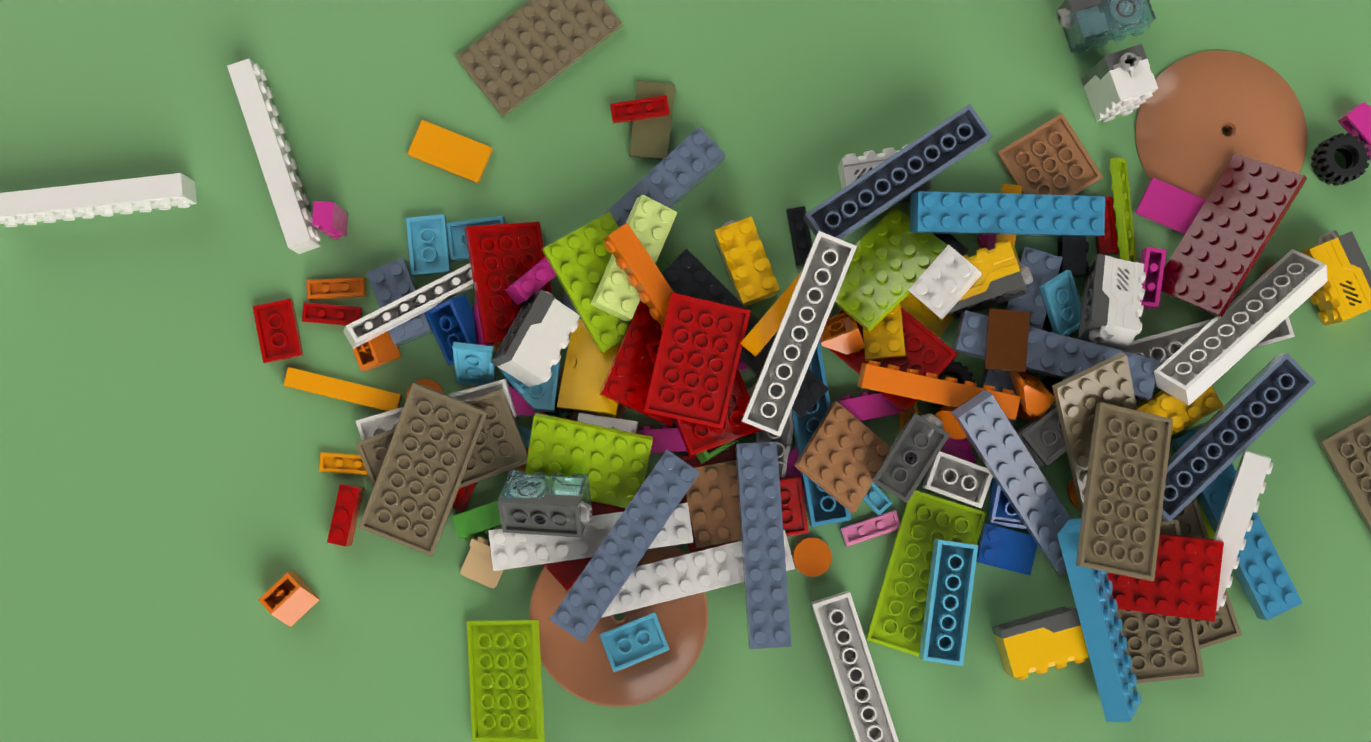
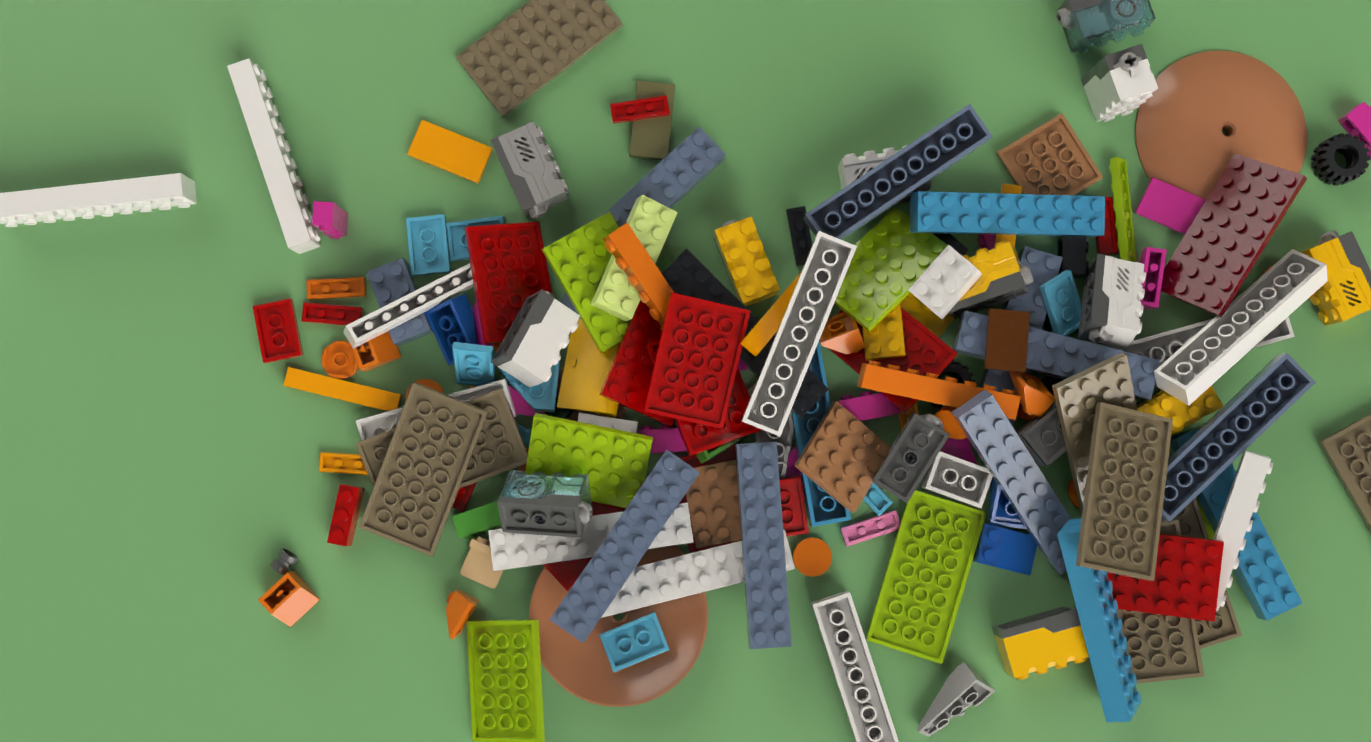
(284, 561): none -> dark grey wheel
(339, 360): none -> orange tile
(459, 611): none -> orange slope
(531, 170): none -> light grey piece
(531, 282): dark pink brick -> none
(948, 602): medium azure brick -> none
(960, 691): none -> light grey wedge

